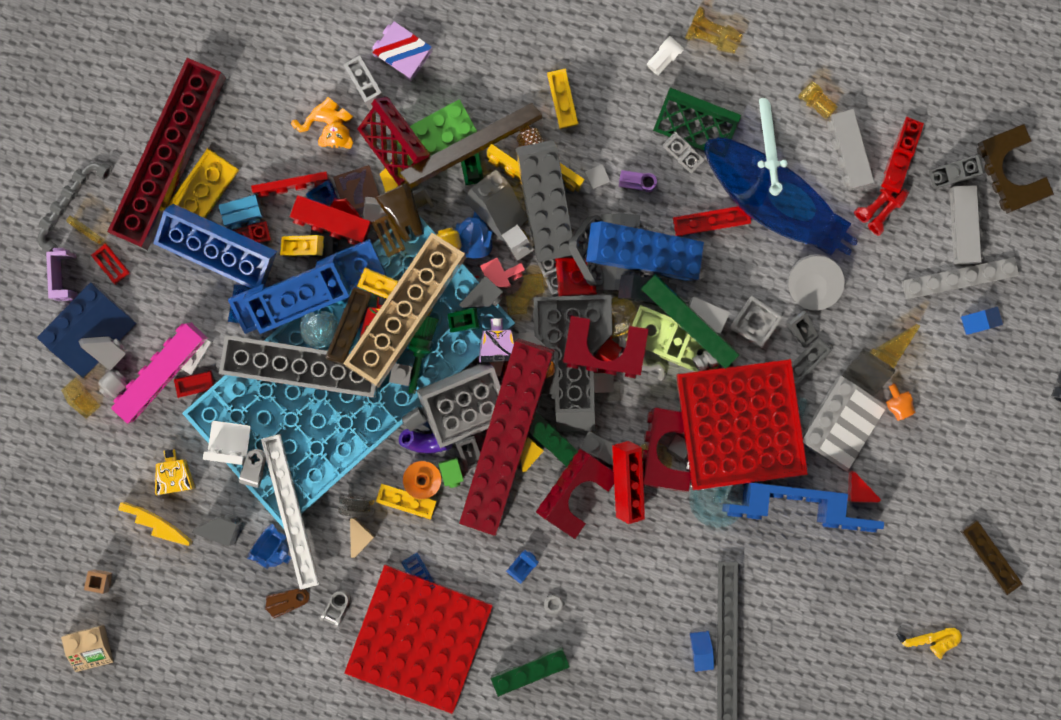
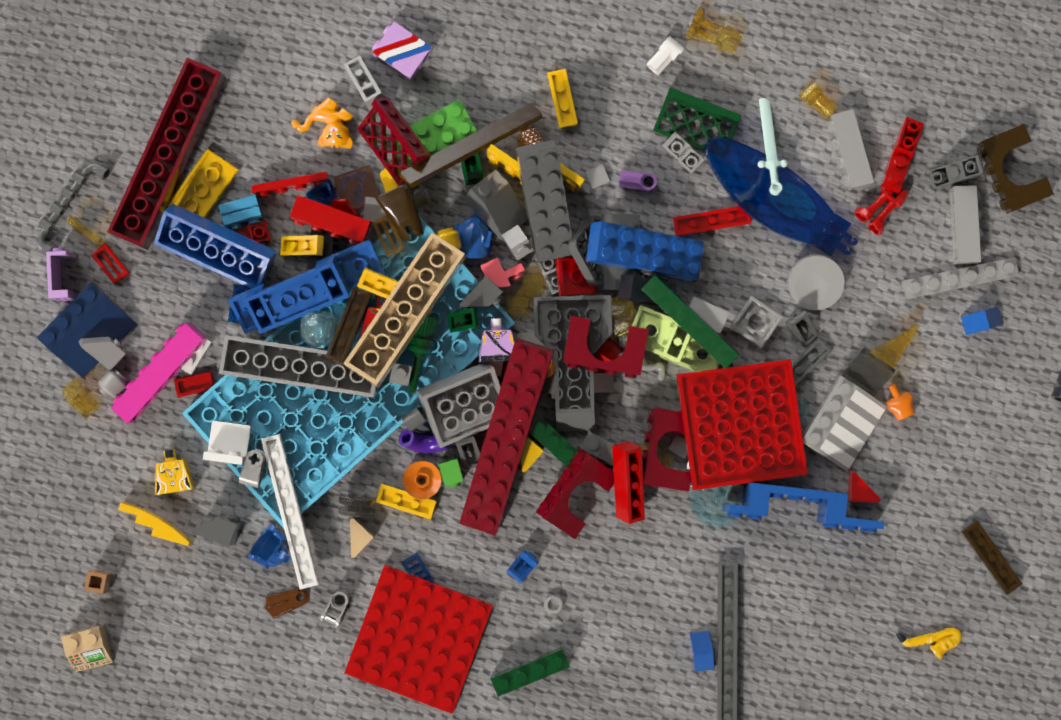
(704, 361): light grey wheel -> none

